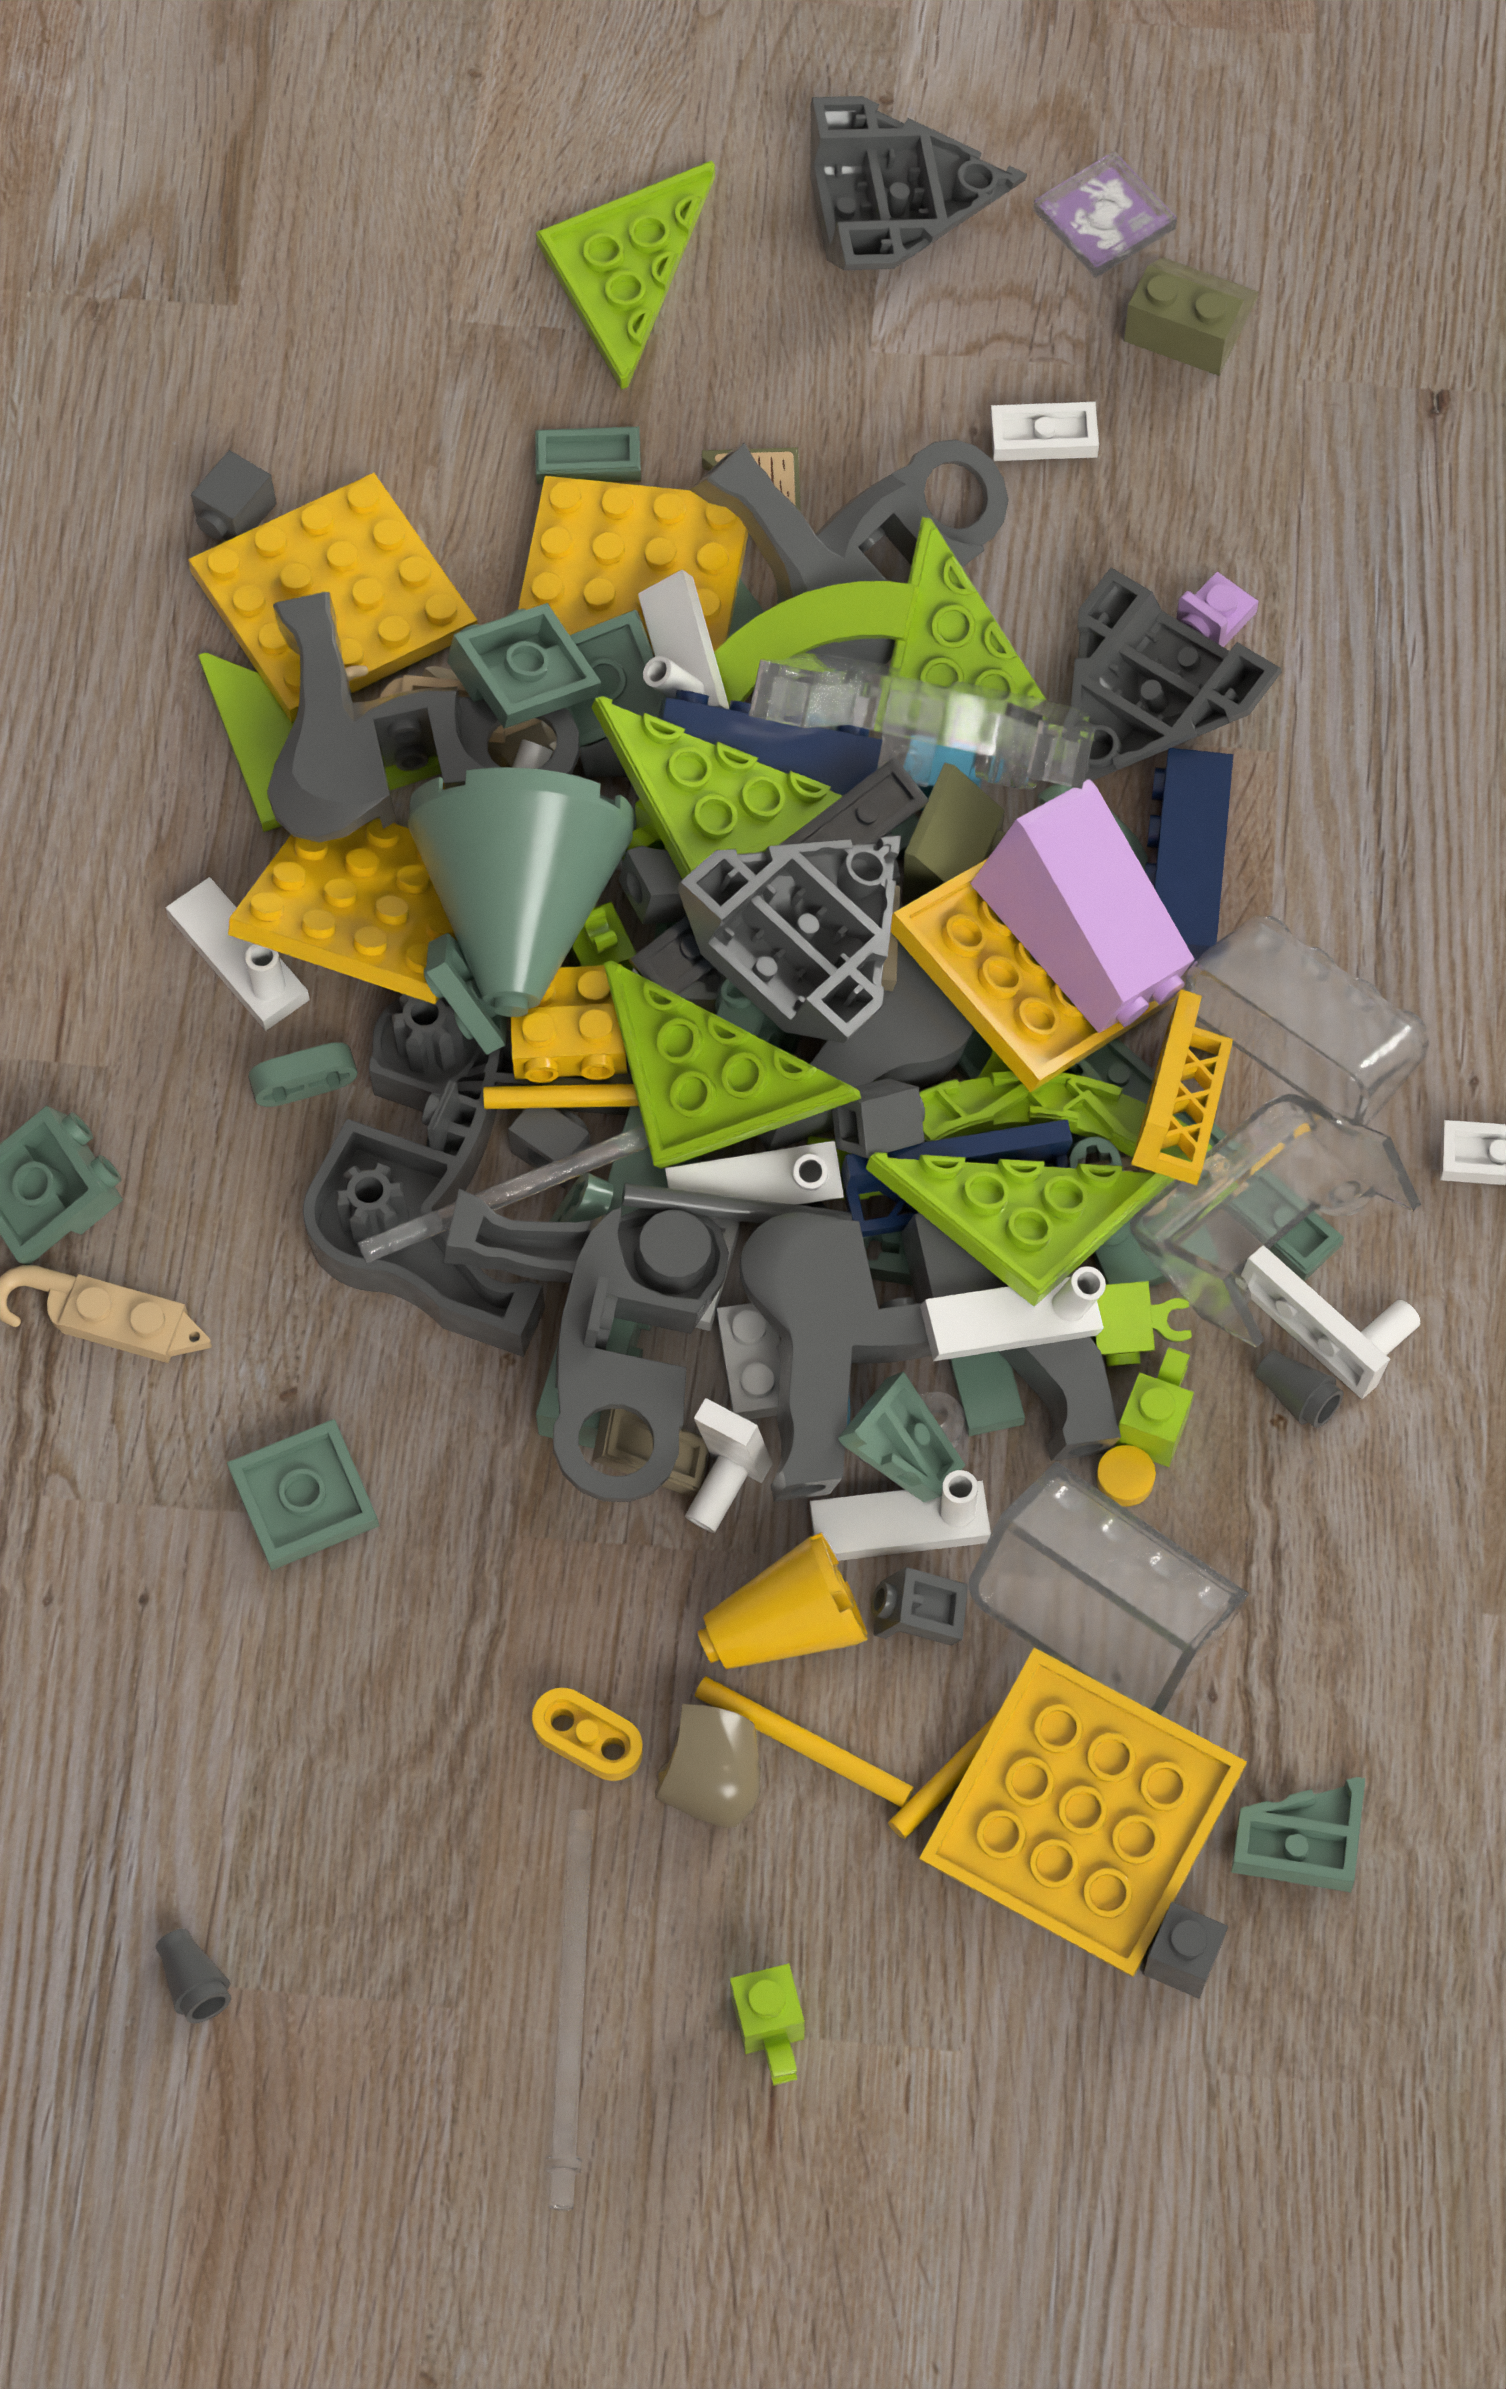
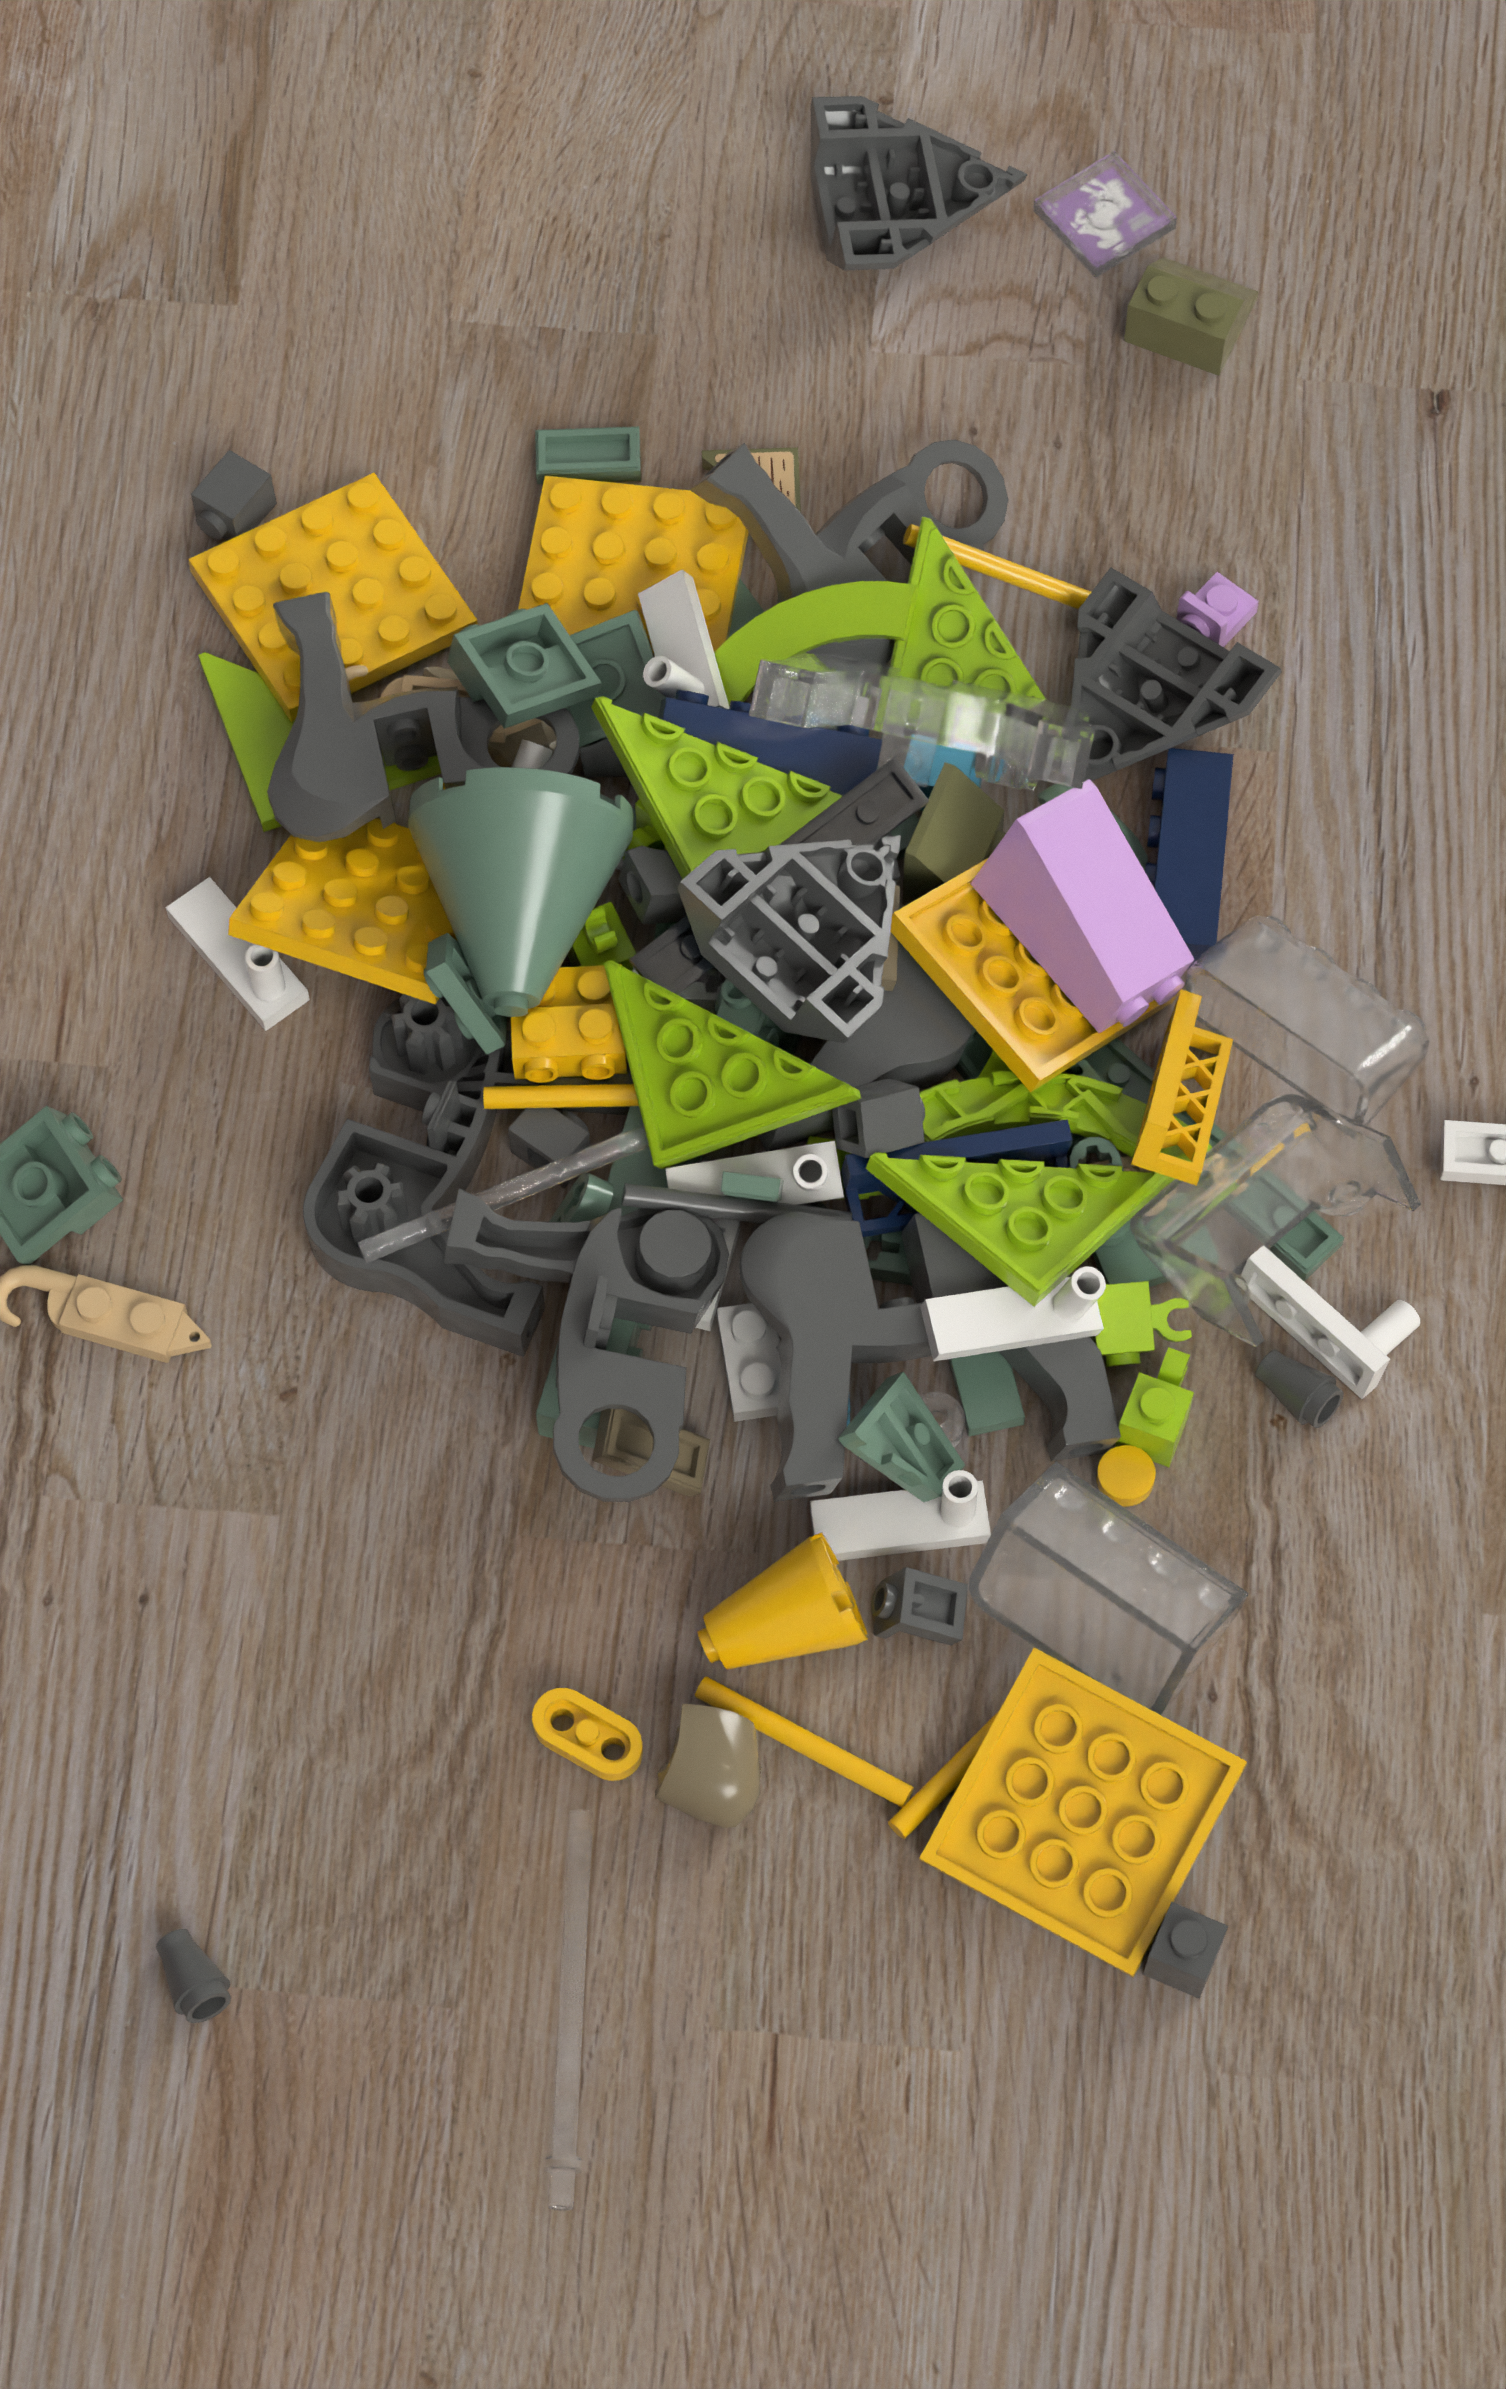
(302, 1074): sand green beam -> none
(303, 1494): sand green plate -> none
(623, 260): lime tile -> none
(738, 1454): white piece -> none
(752, 1186): none -> sand green tile
(769, 2017): lime brick -> none
(1009, 571): none -> yellow bar
(1044, 431): white plate -> none
(1303, 1838): sand green wing -> none

